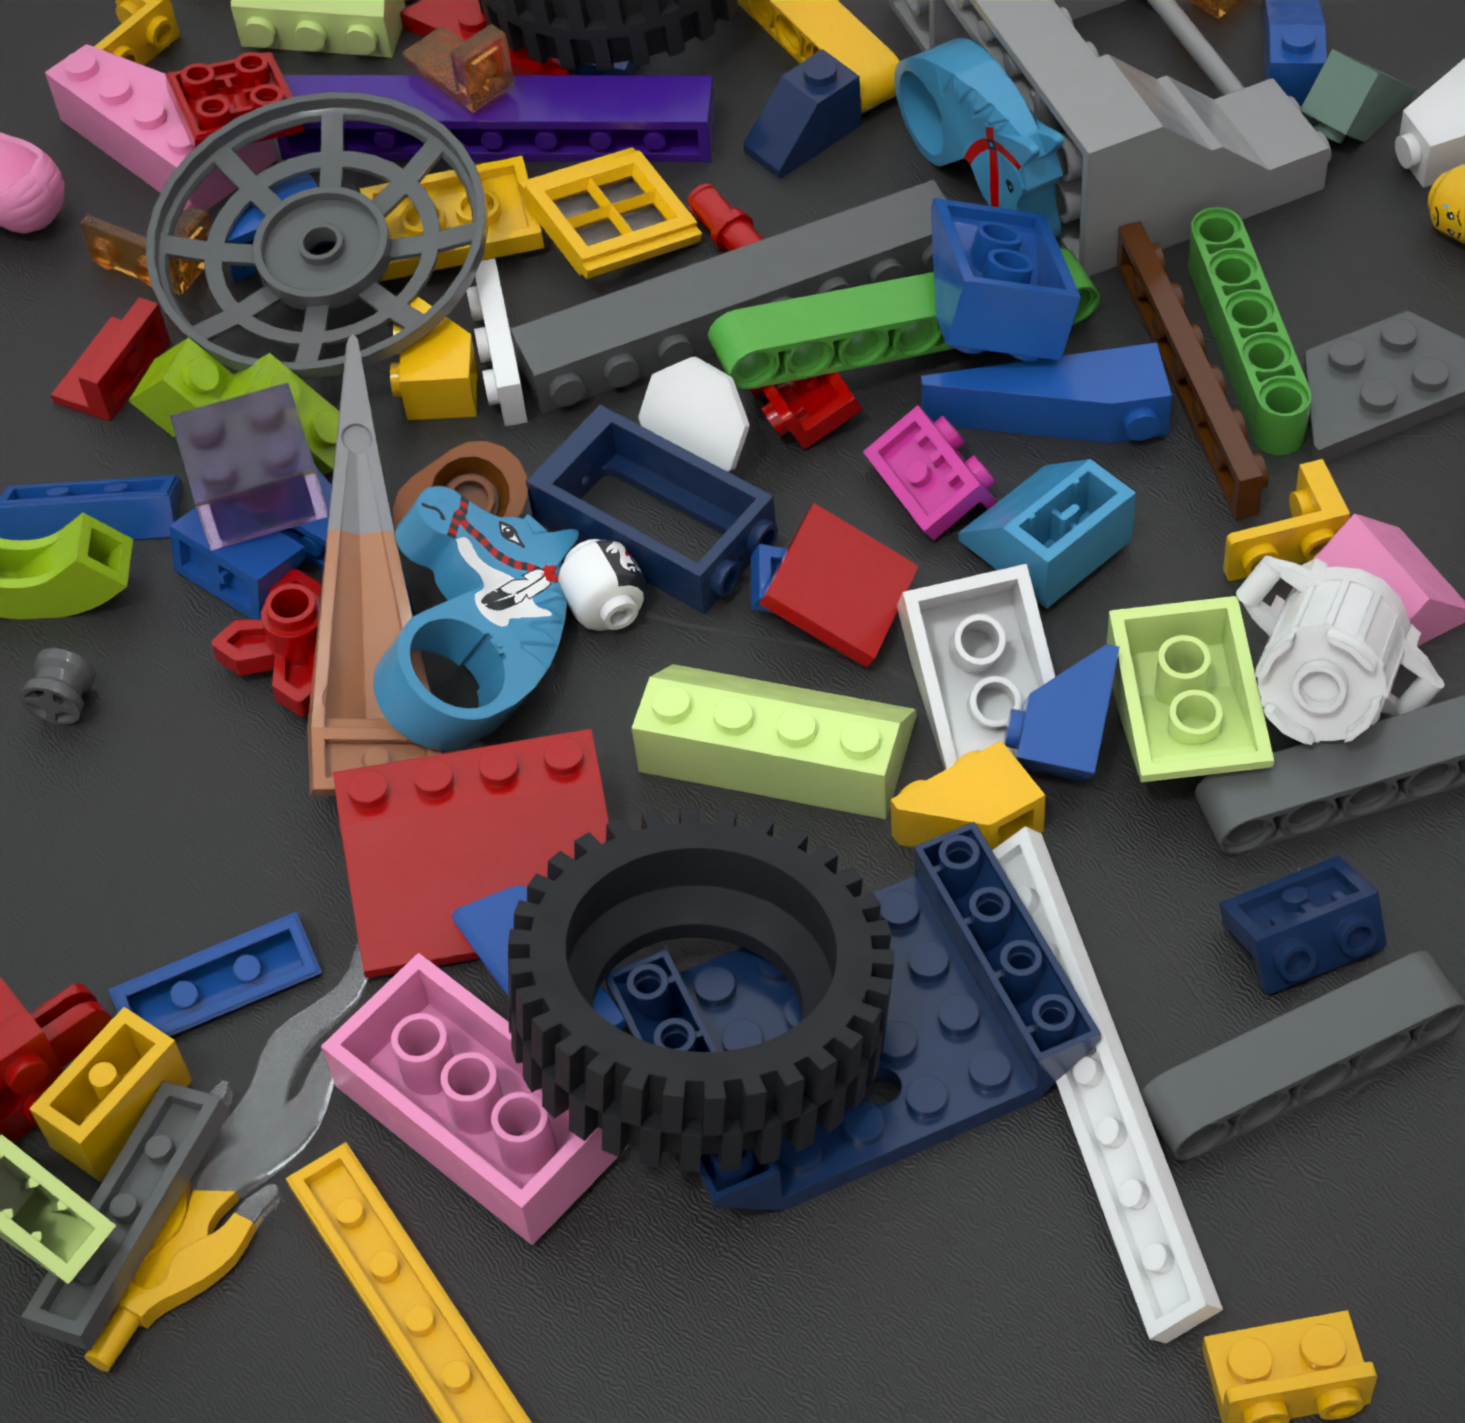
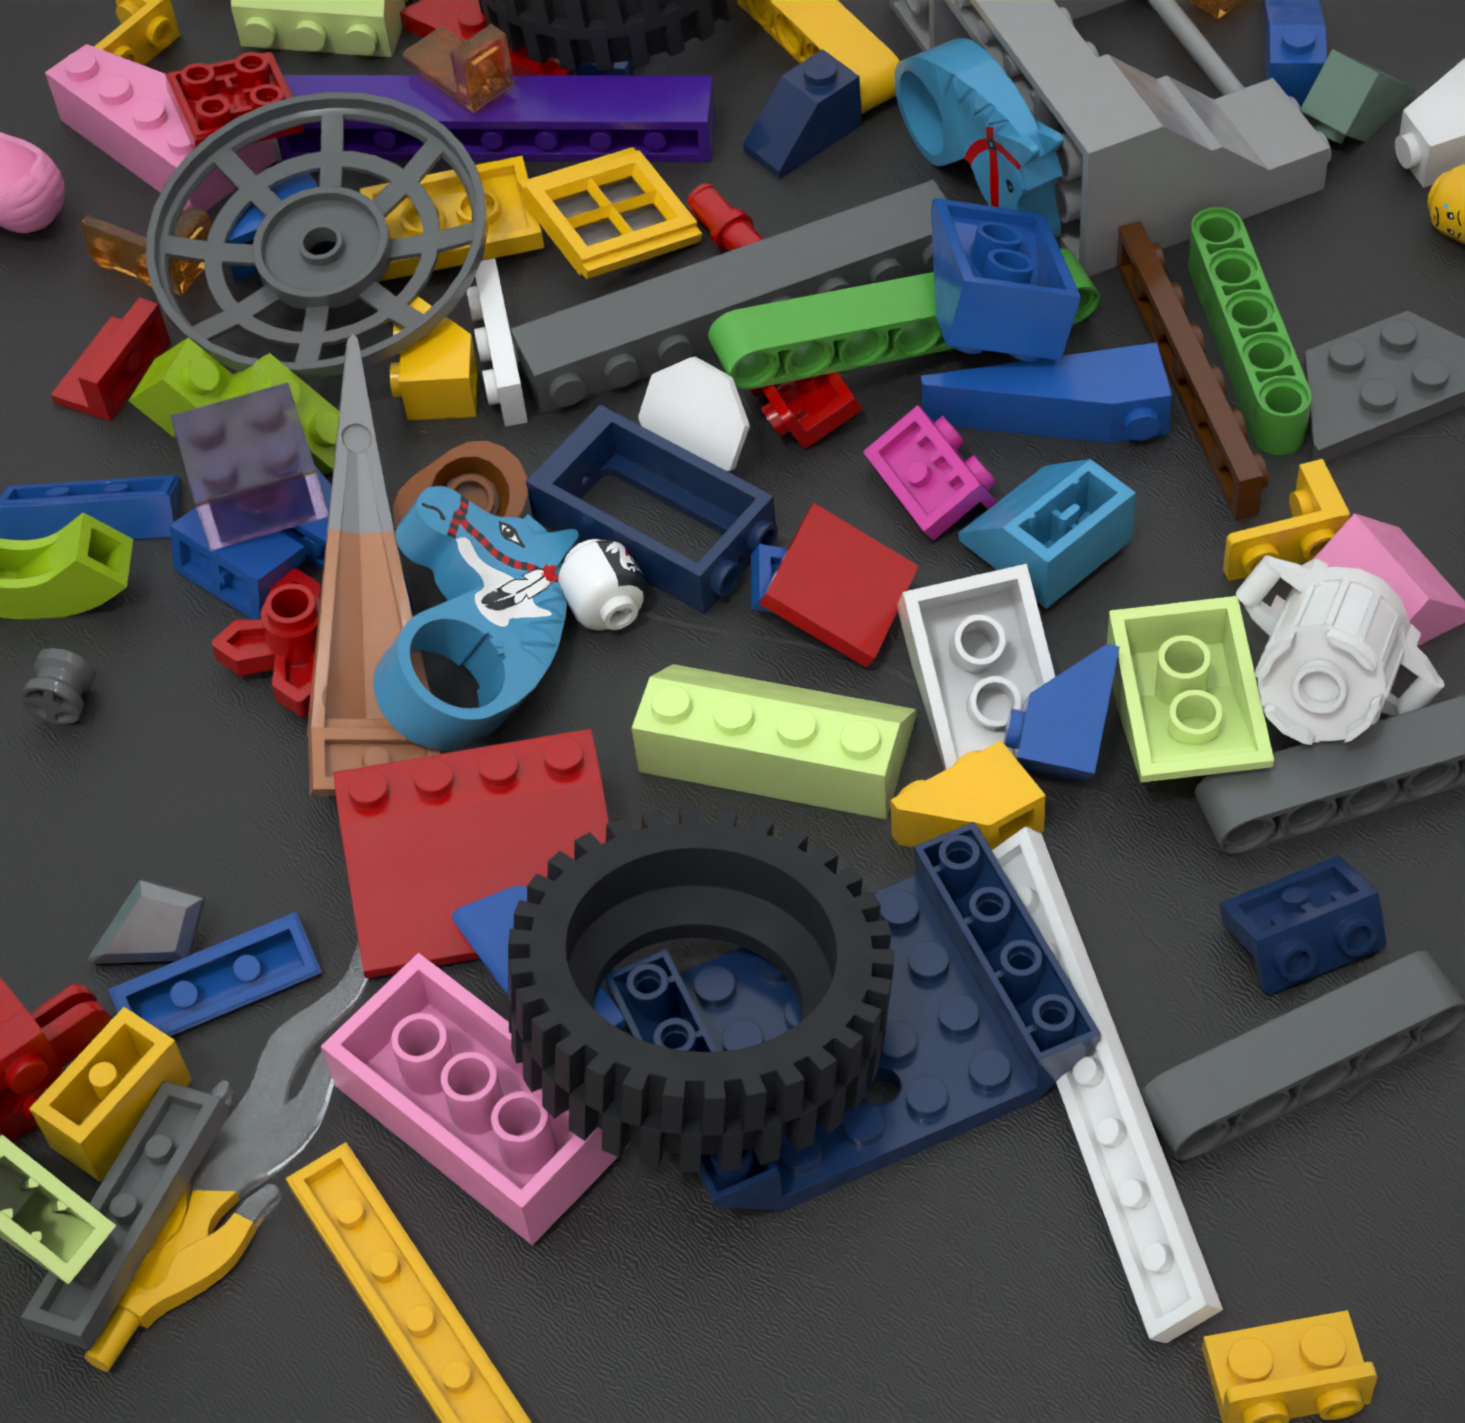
(151, 926): none -> flat silver piece

